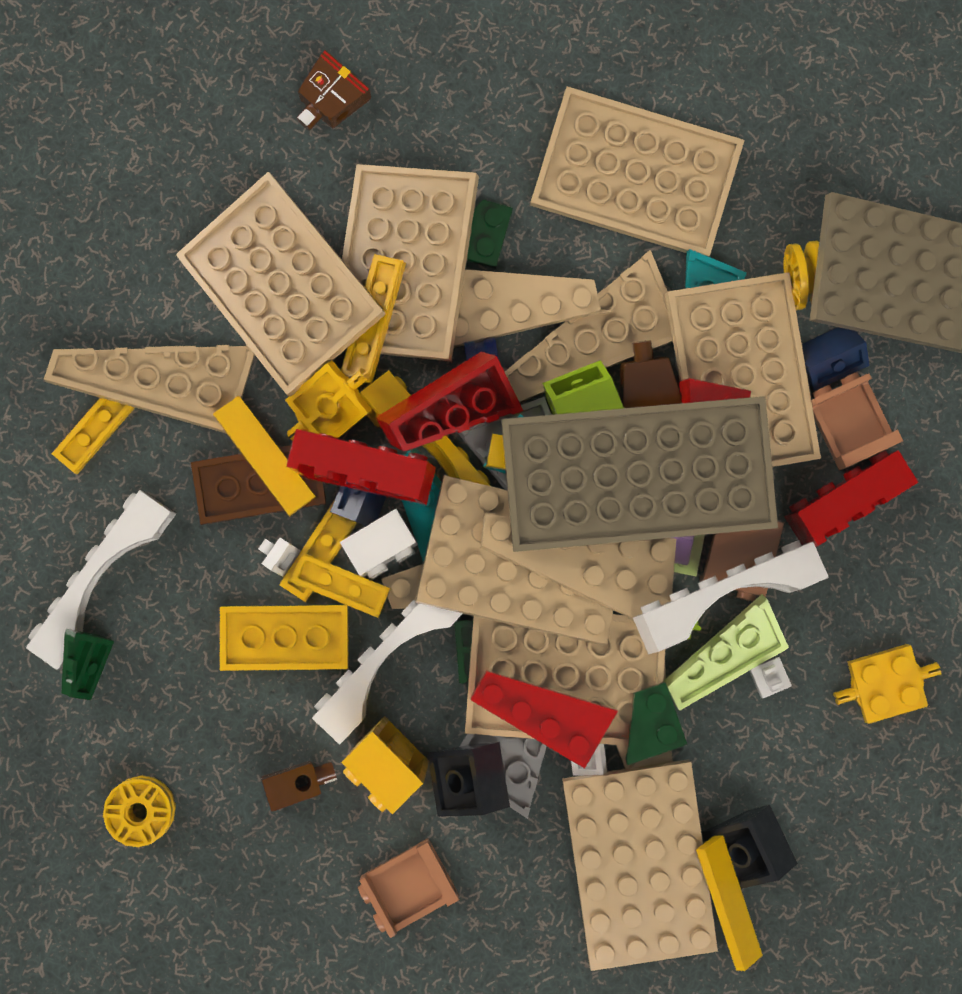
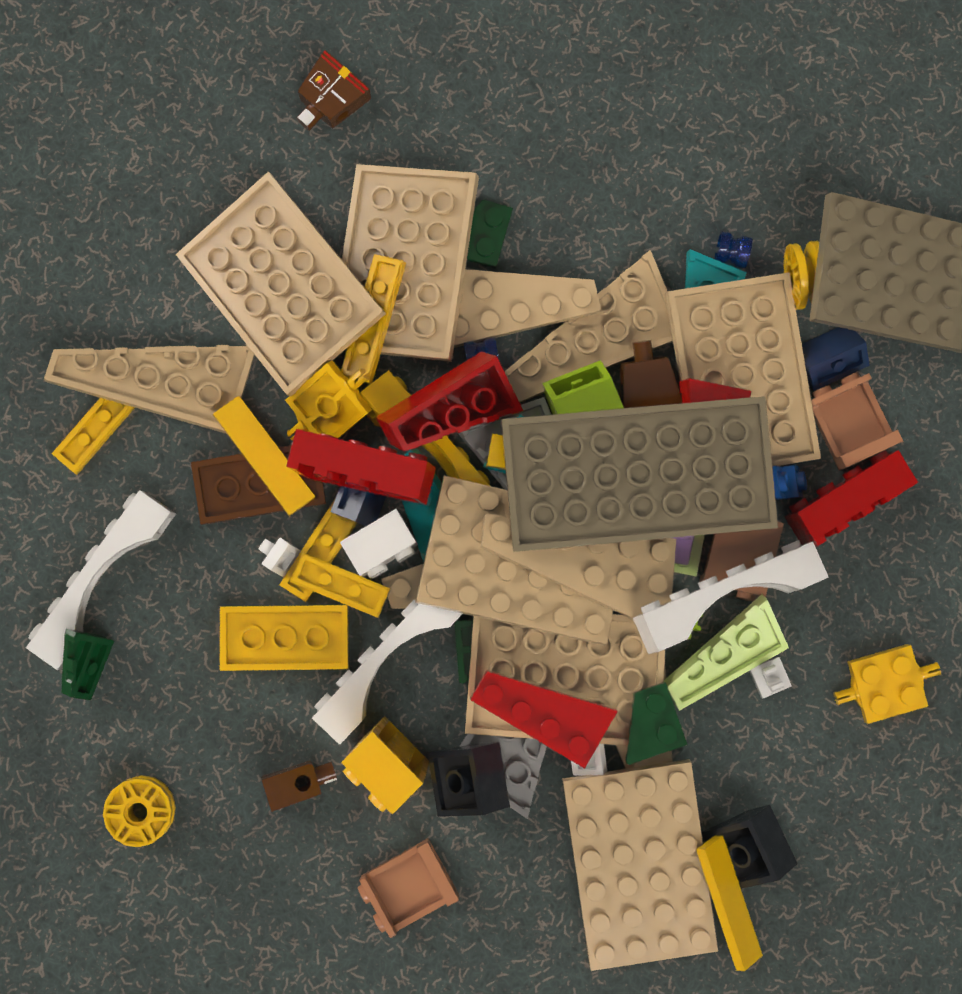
(637, 172): tan plate -> none
(736, 249): none -> clear blue wheel
(789, 482): none -> blue slope

